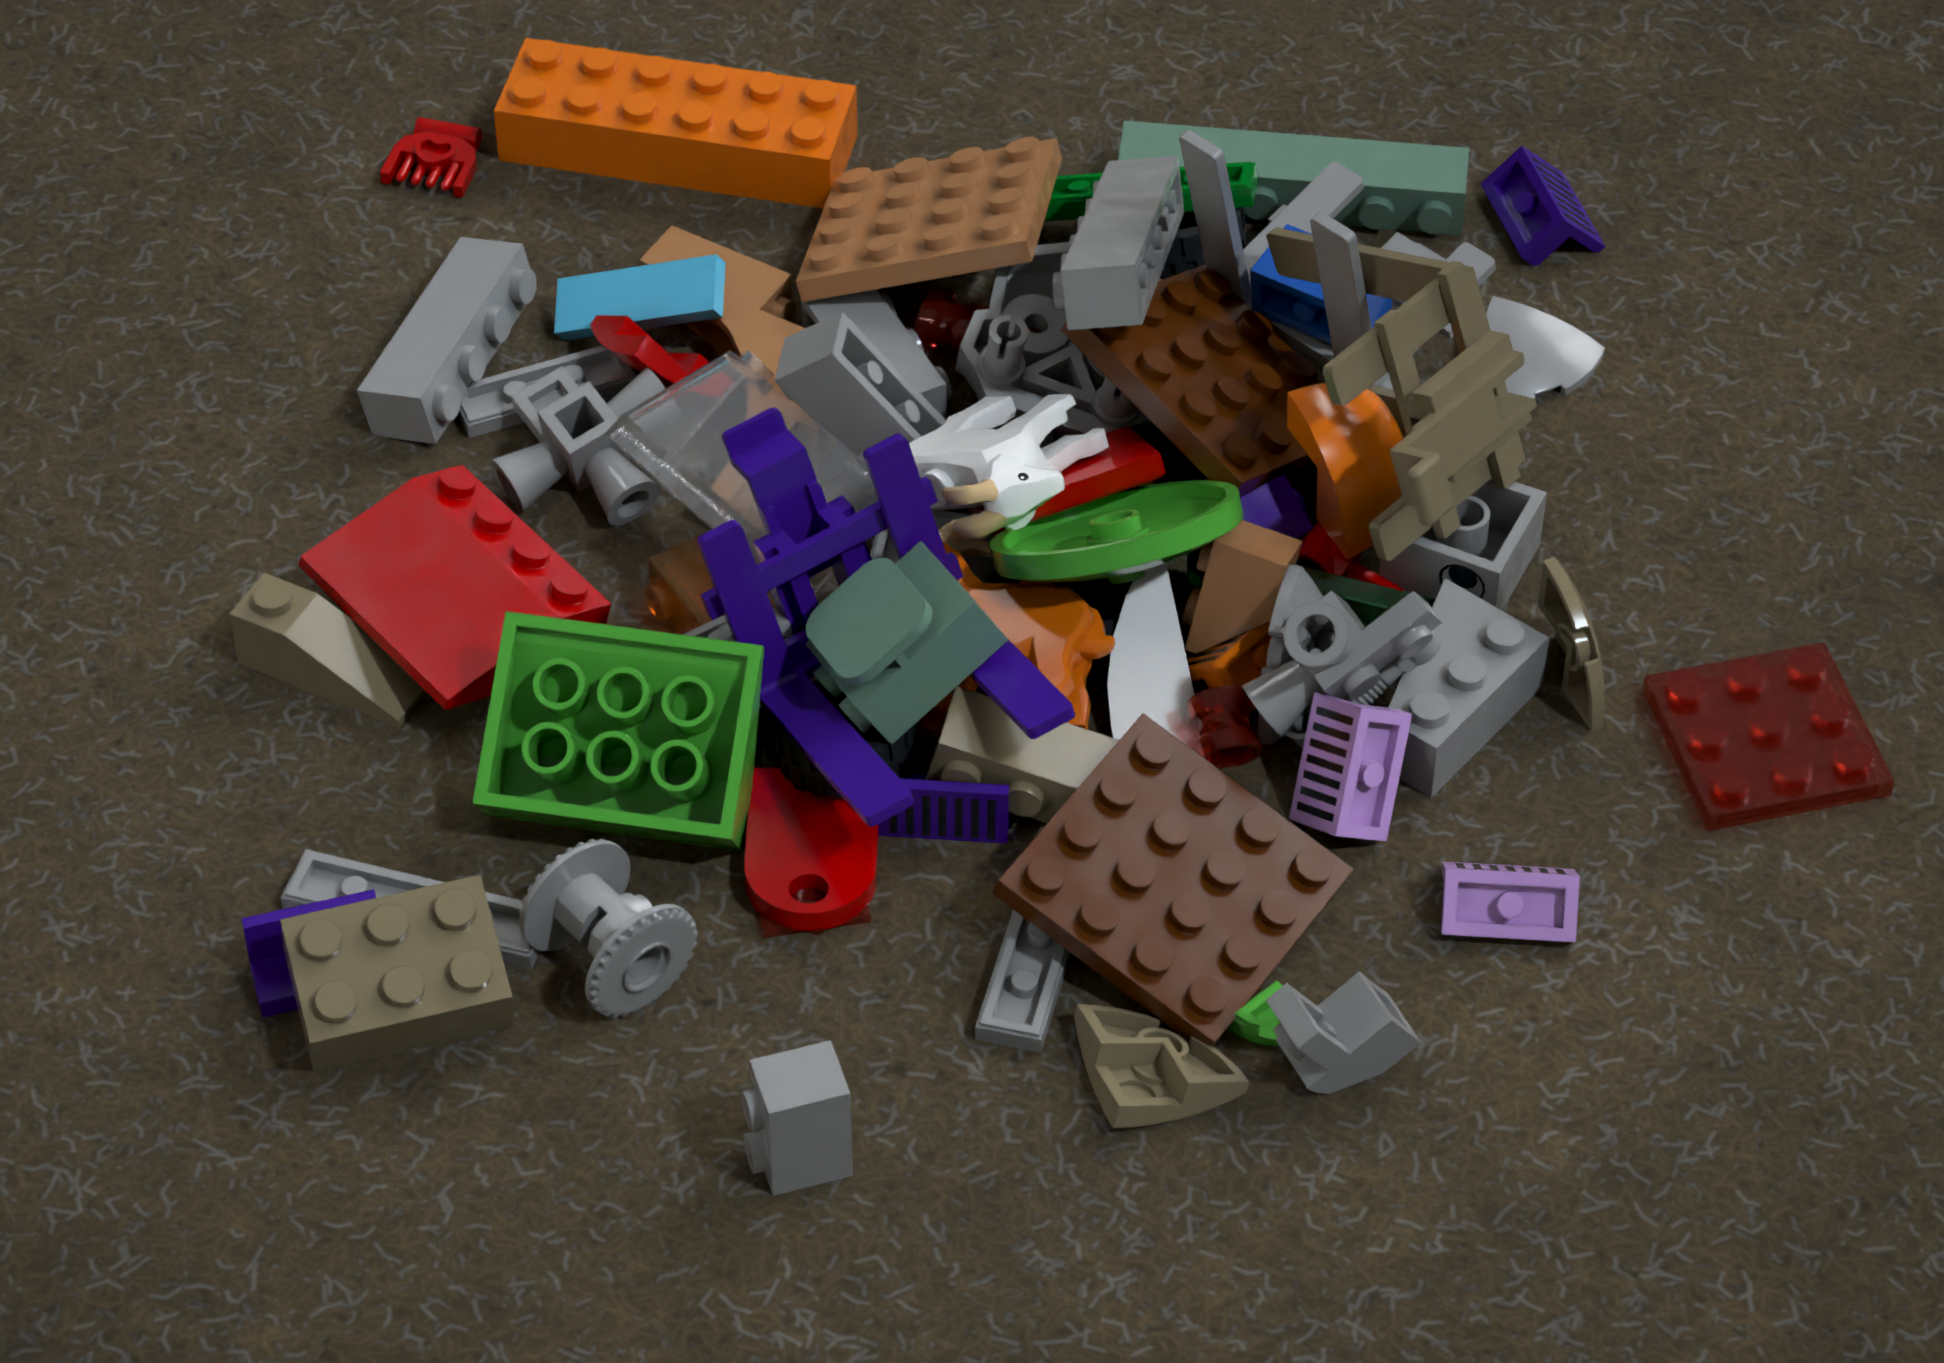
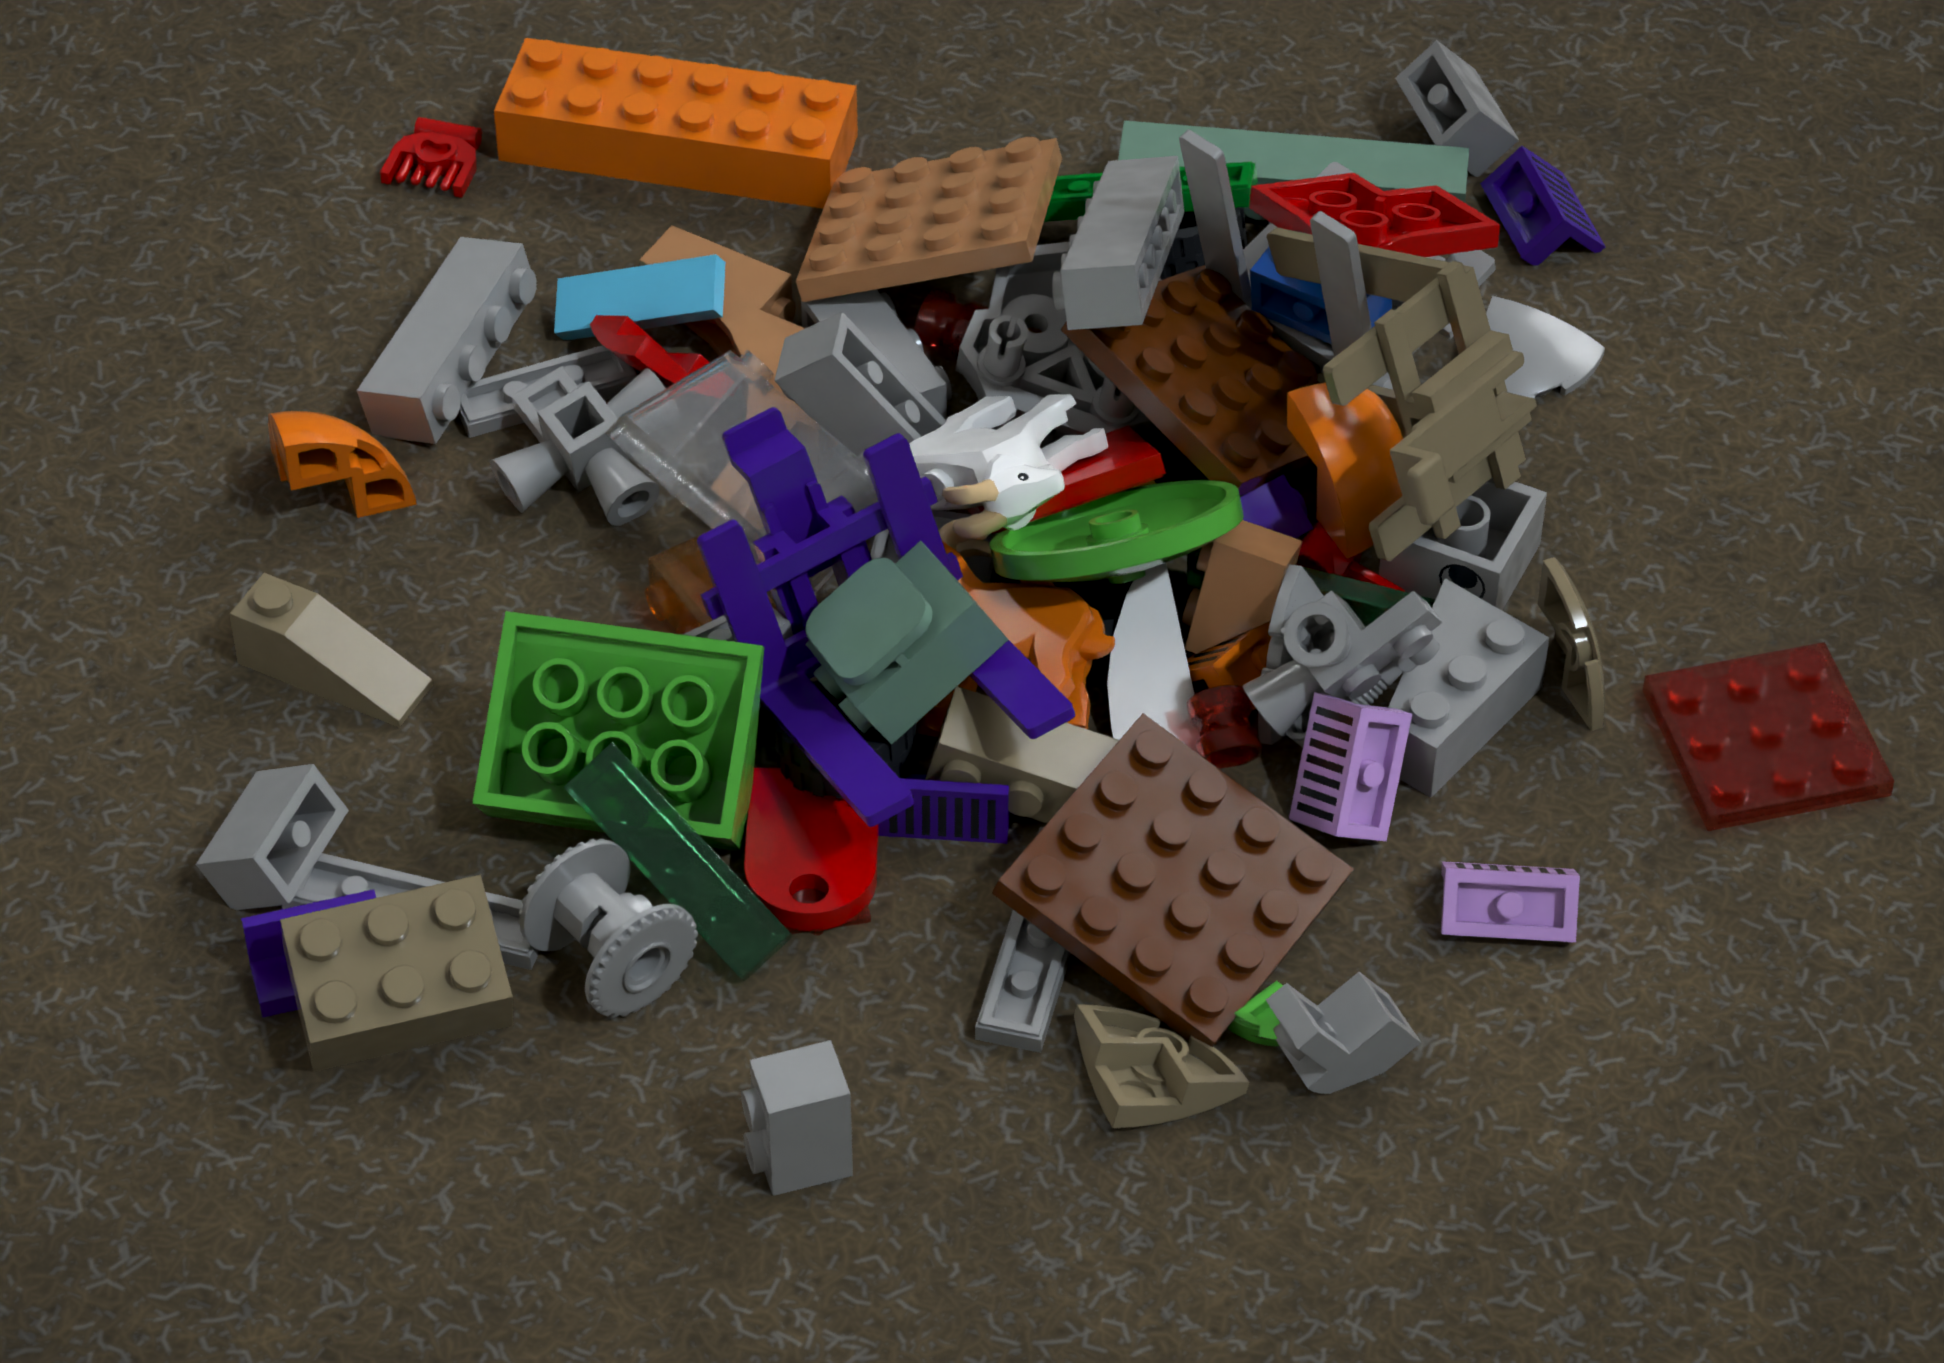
(272, 837): none -> light grey brick
(325, 449): none -> orange brick
(437, 573): red slope -> none
(678, 861): none -> clear green tile
(1402, 220): none -> red slope
(1456, 106): none -> light grey brick

